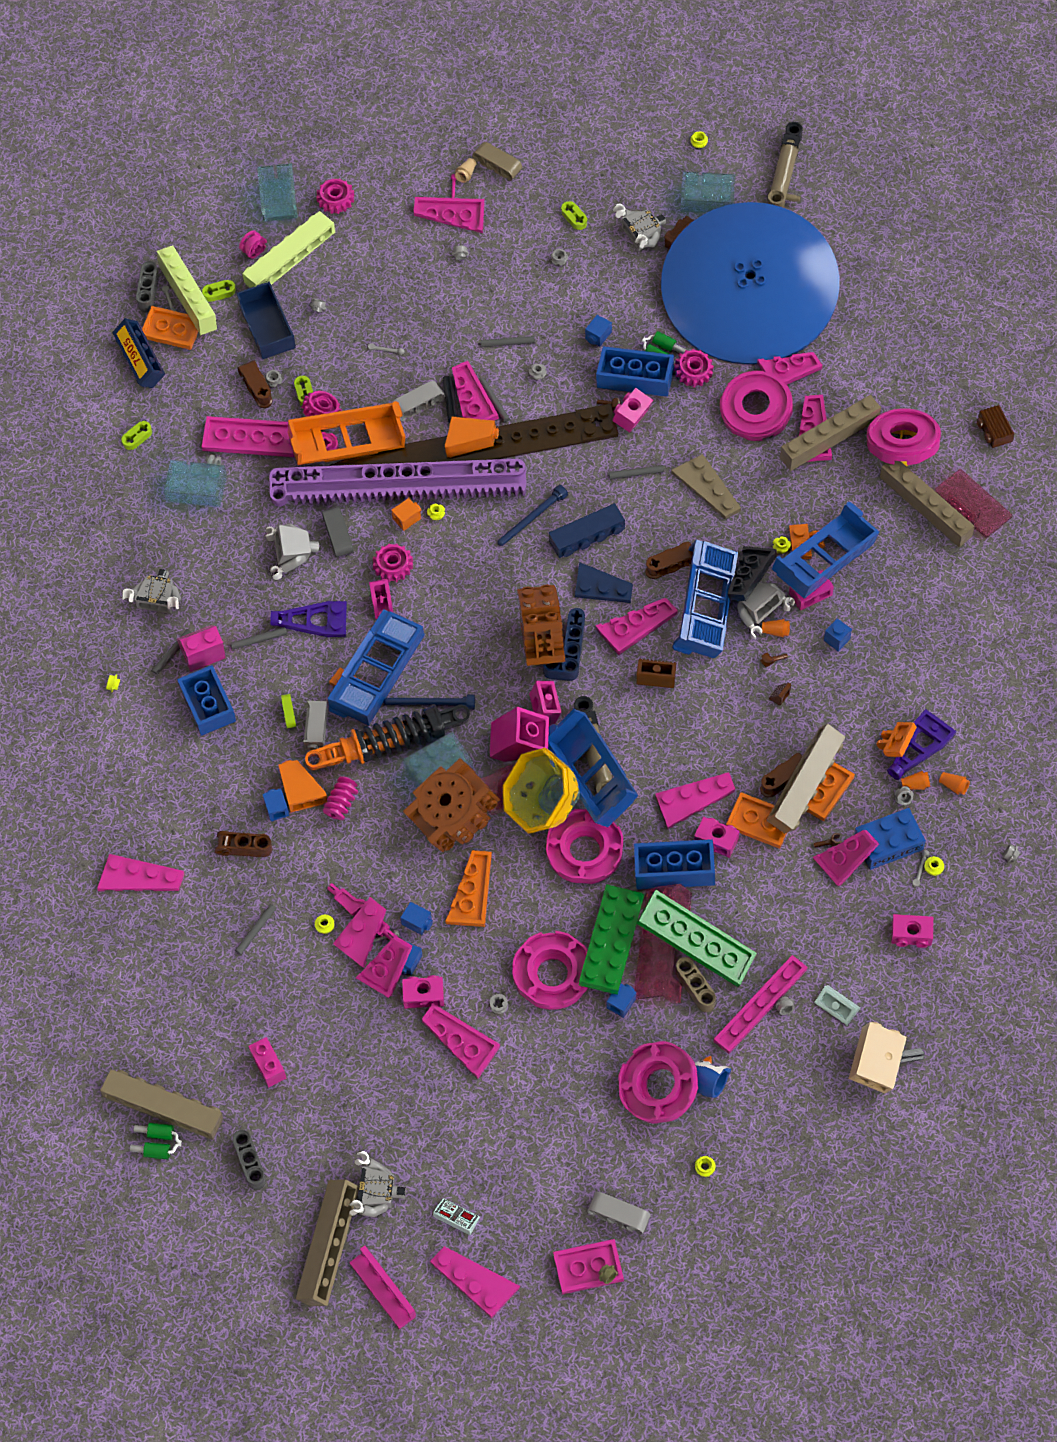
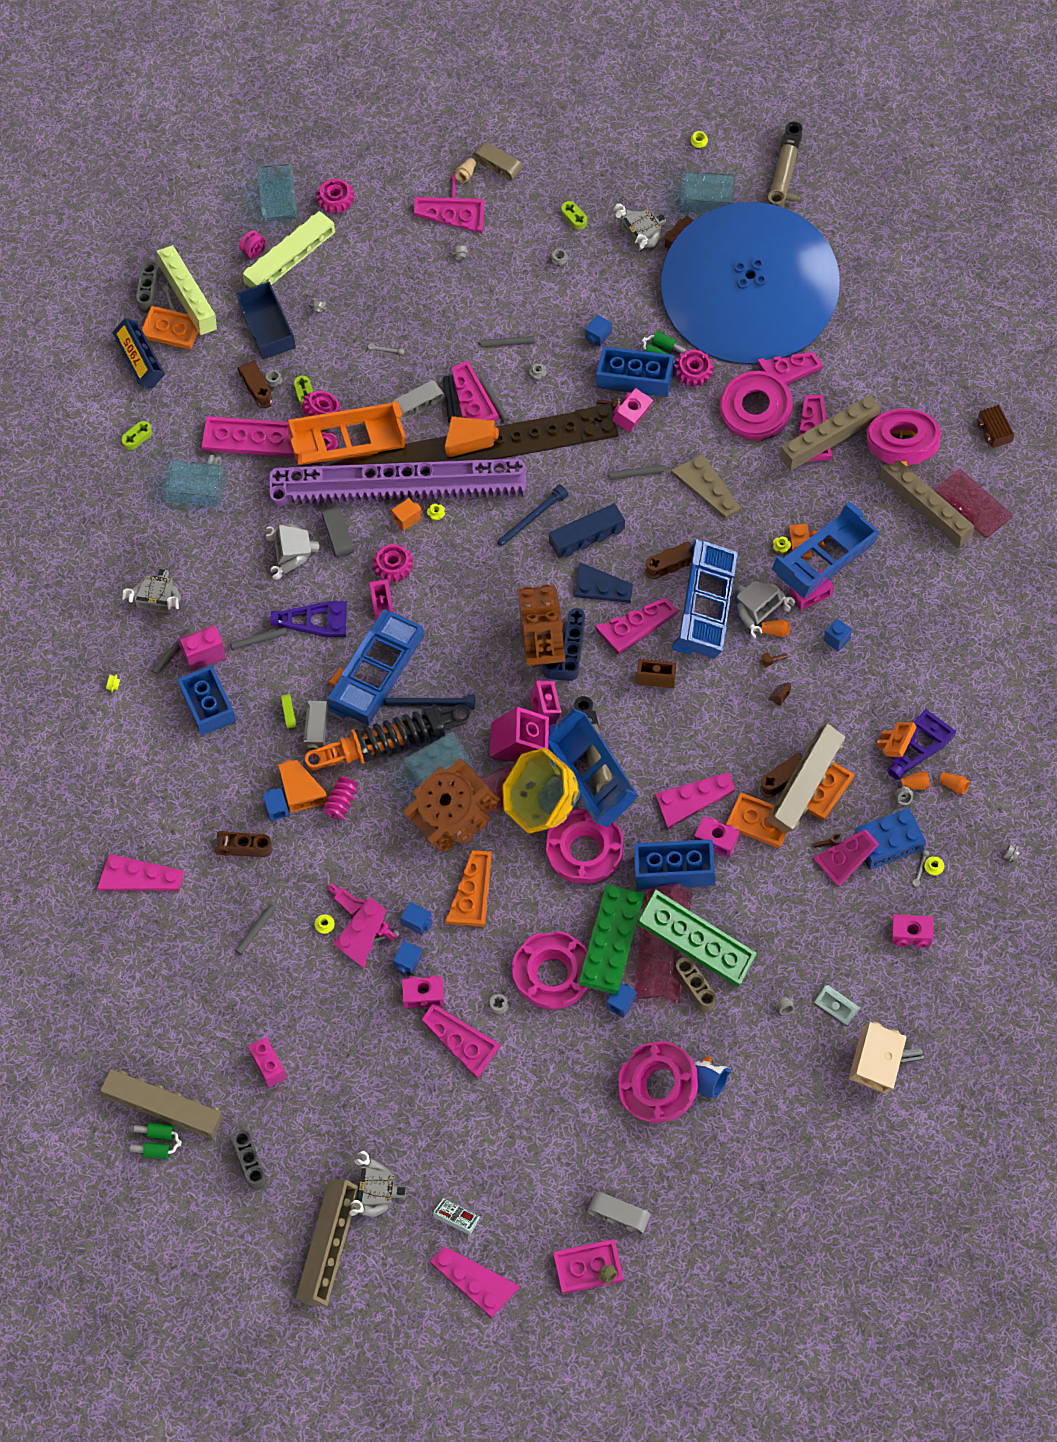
(218, 290): lime beam -> none
(383, 1288): dark pink fence -> none
(386, 967): dark pink wing -> none
(705, 1160): neon yellow plate -> none
(751, 569): black wing -> none
(760, 1004): dark pink plate -> none

